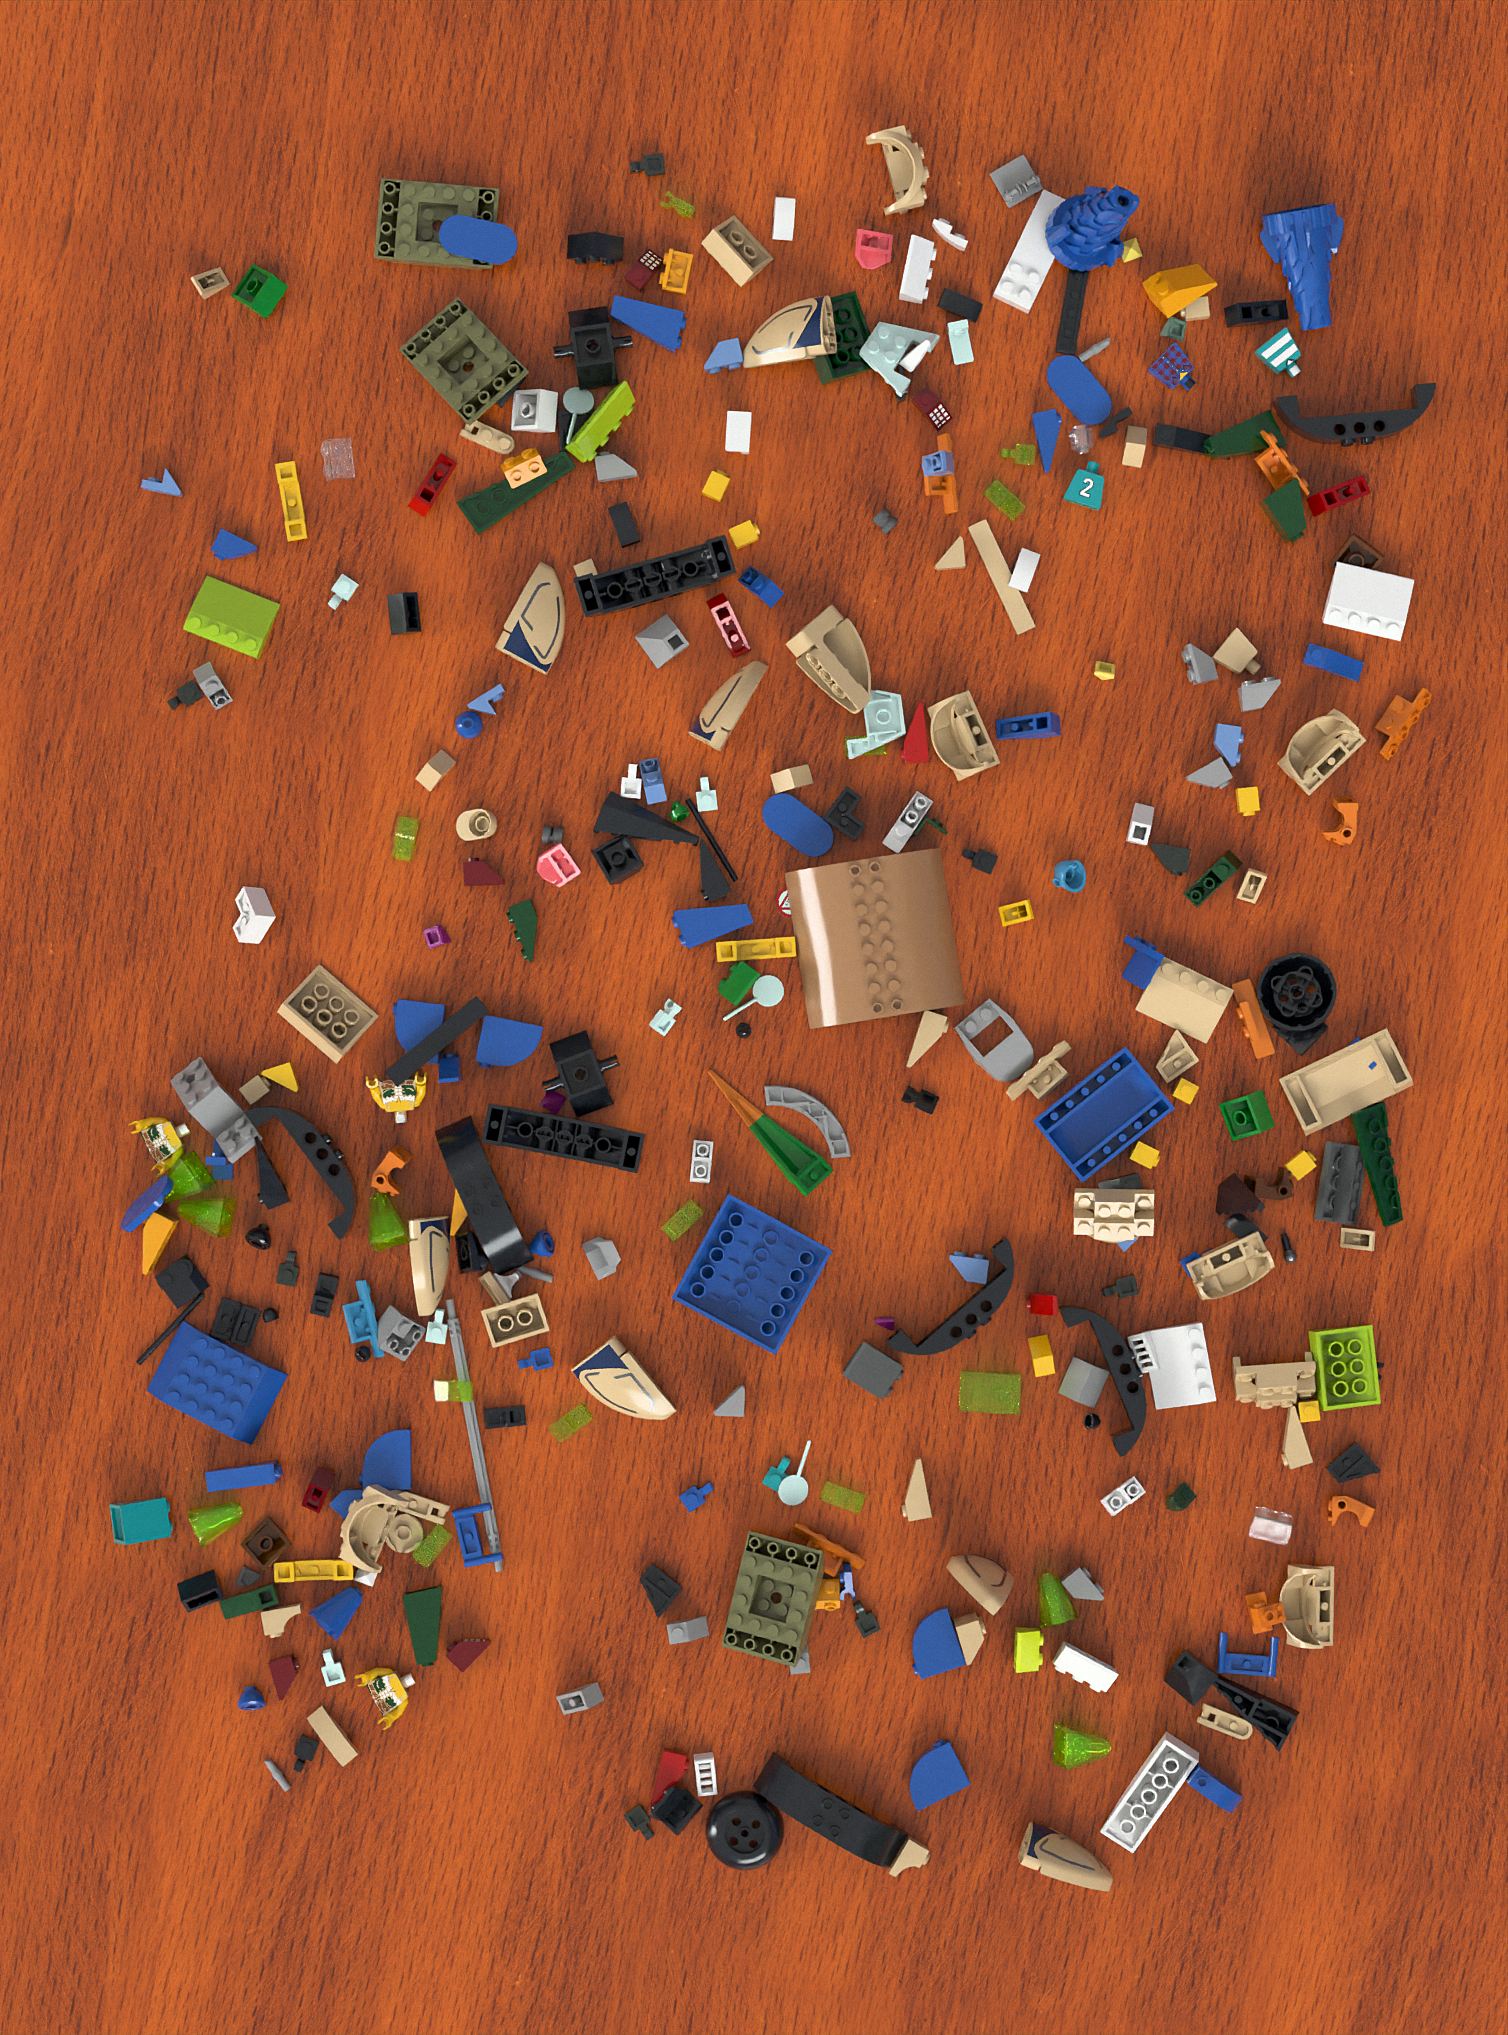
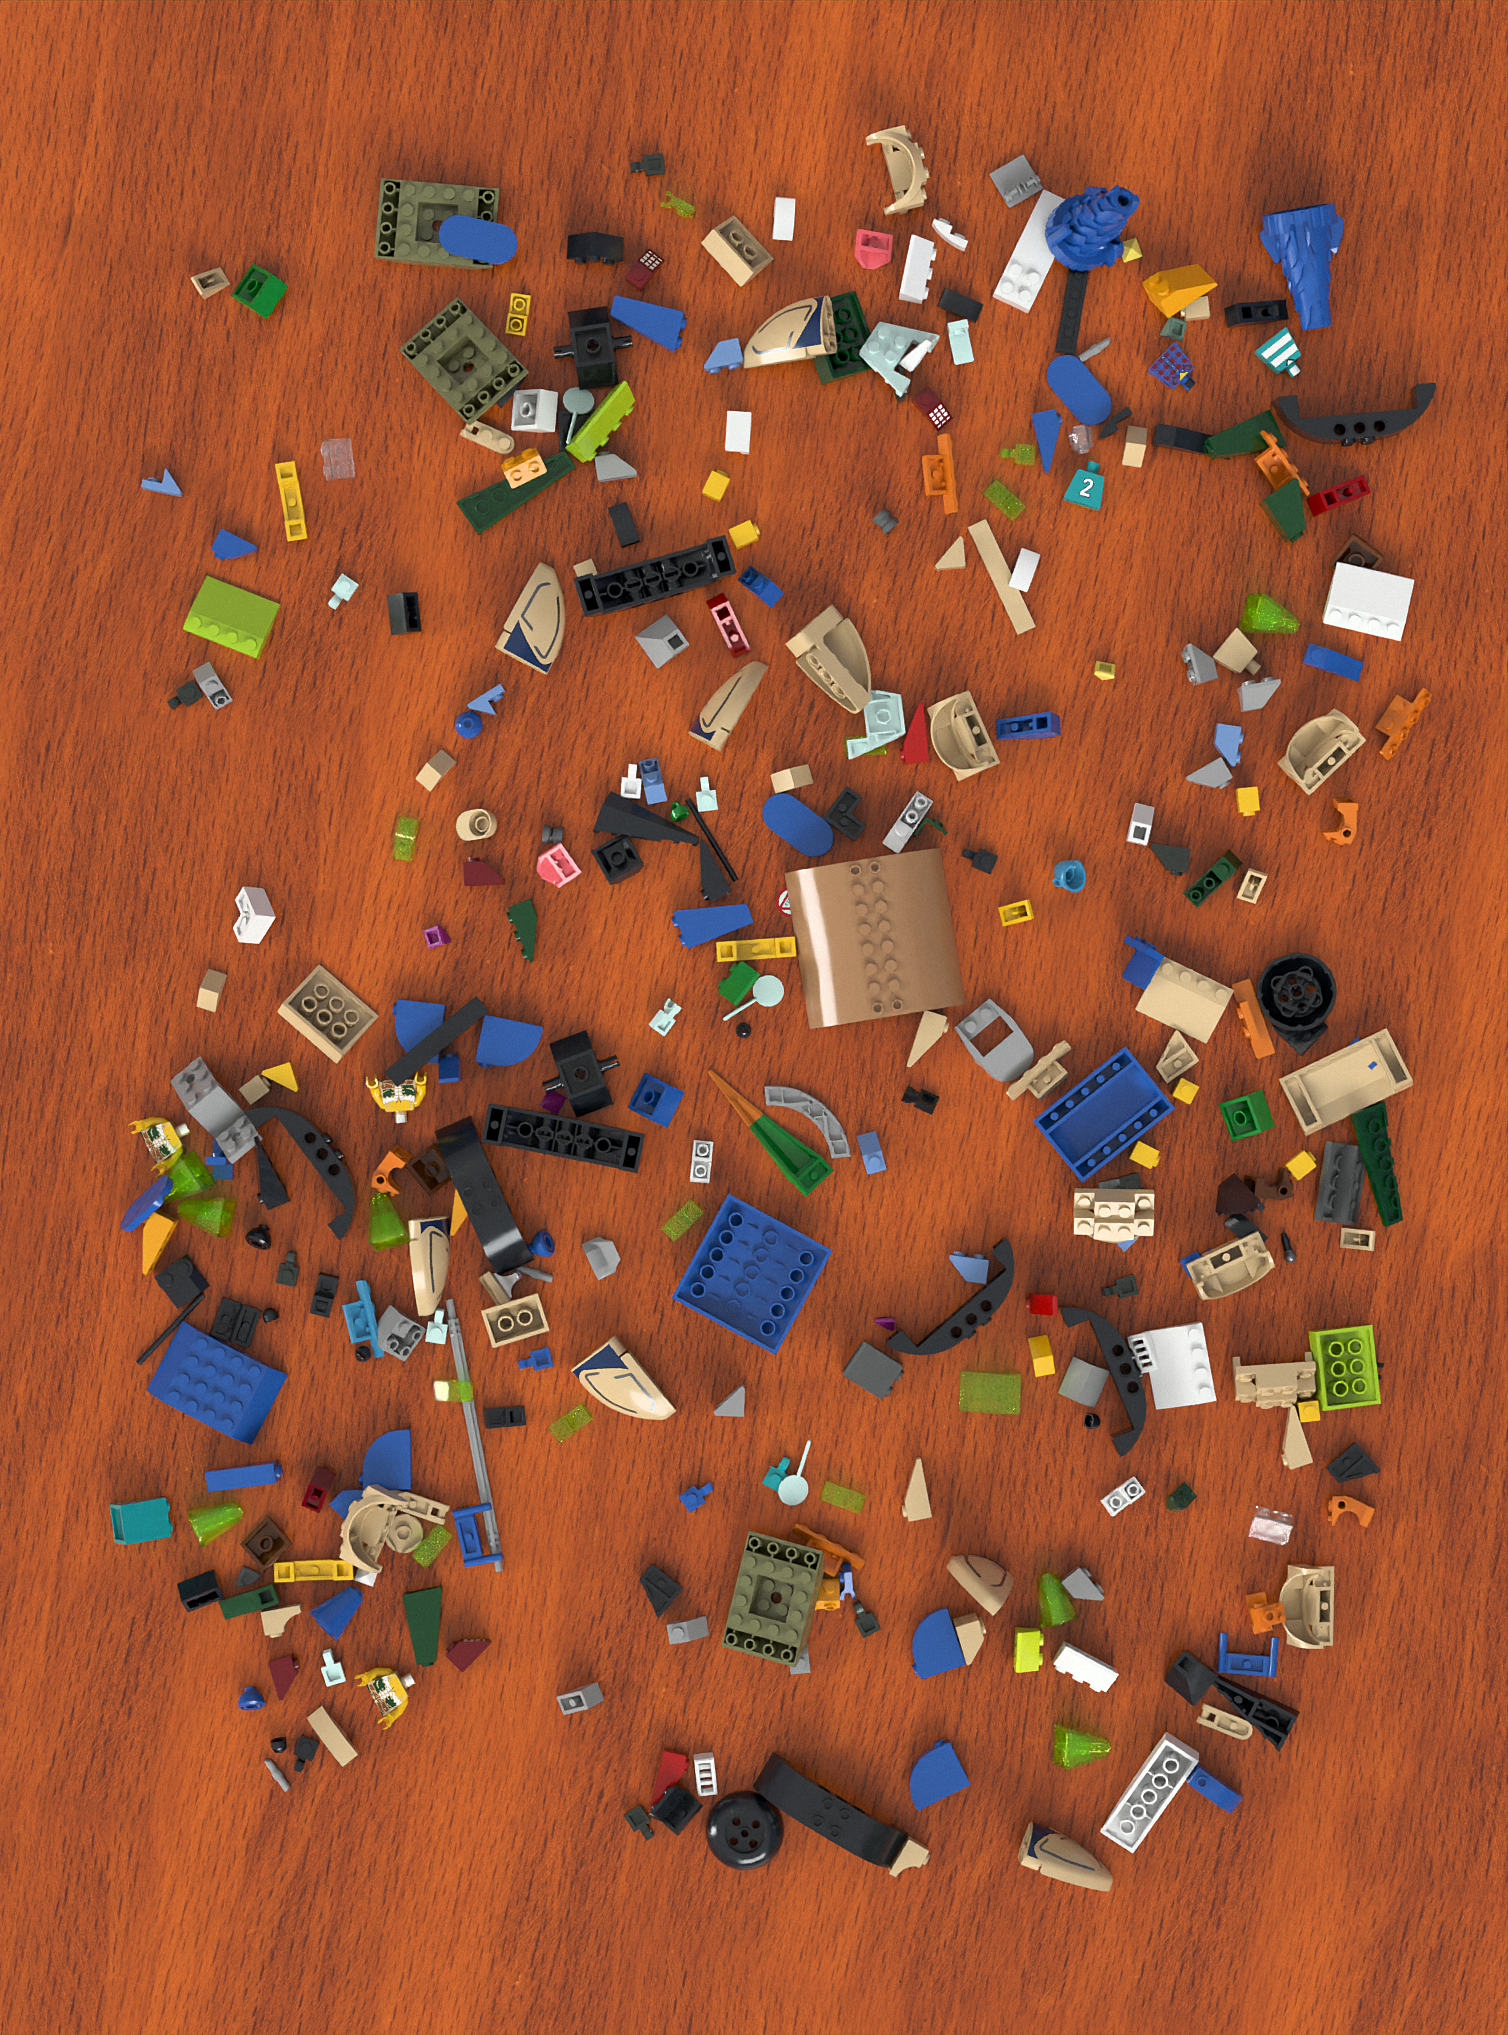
(211, 990): none -> tan slope
(278, 1744): none -> black hinge
(430, 1169): none -> reddish brown slope
(432, 484): red slope -> none
(469, 1253): black slope -> none
(518, 314): none -> yellow slope
(656, 1100): none -> blue slope
(676, 272): light orange bracket -> none
(871, 1152): none -> medium blue slope
(938, 464): medium blue slope -> none
(1266, 616): none -> clear neon green slope

